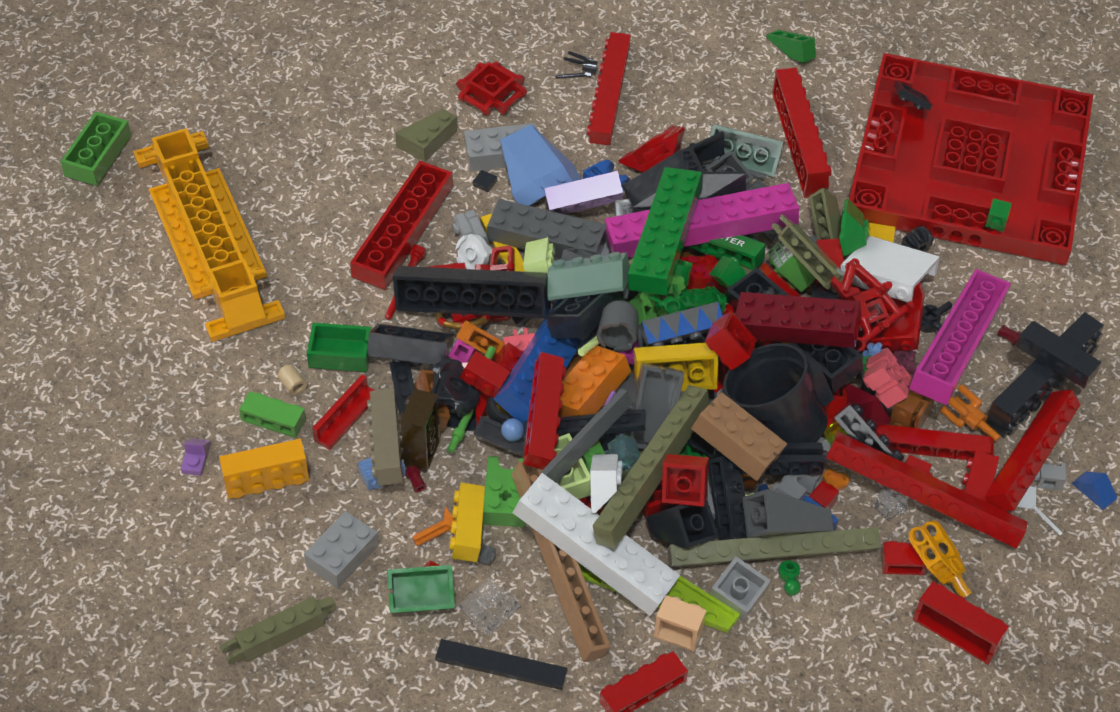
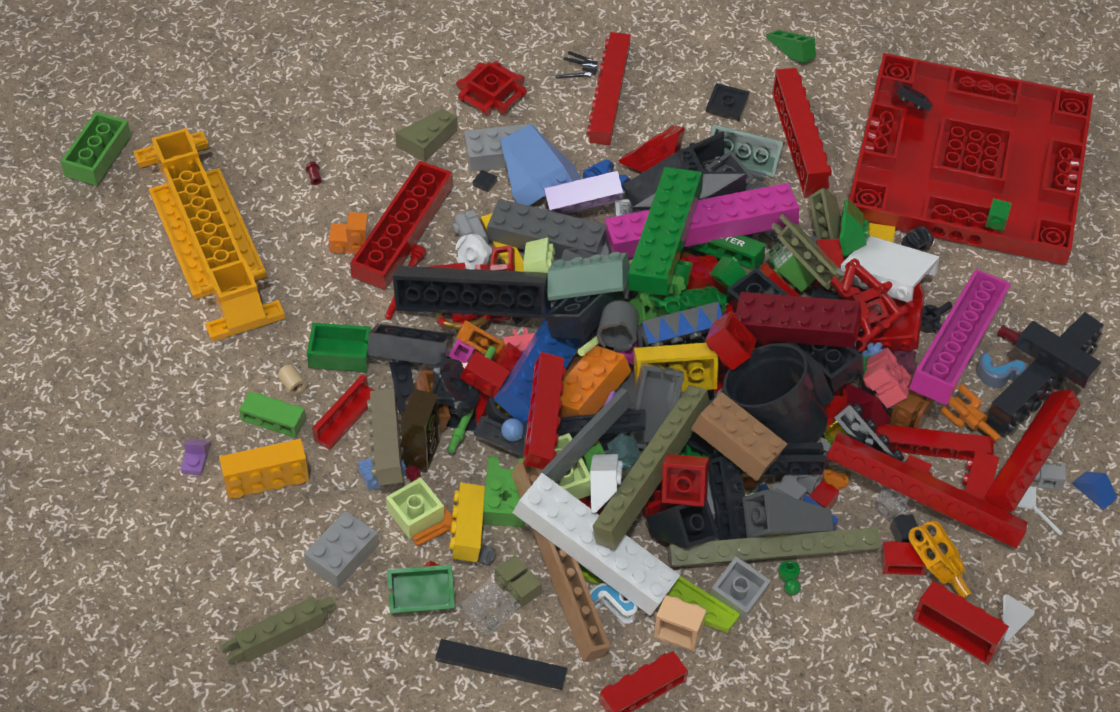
(312, 169): none -> dark red pin
(349, 236): none -> orange brick
(415, 507): none -> yellowish green brick
(521, 585): none -> olive piece
(613, 600): none -> white animal
(727, 101): none -> black plate
(901, 527): none -> black brick
(998, 375): none -> sand blue animal
(1014, 615): none -> white piece

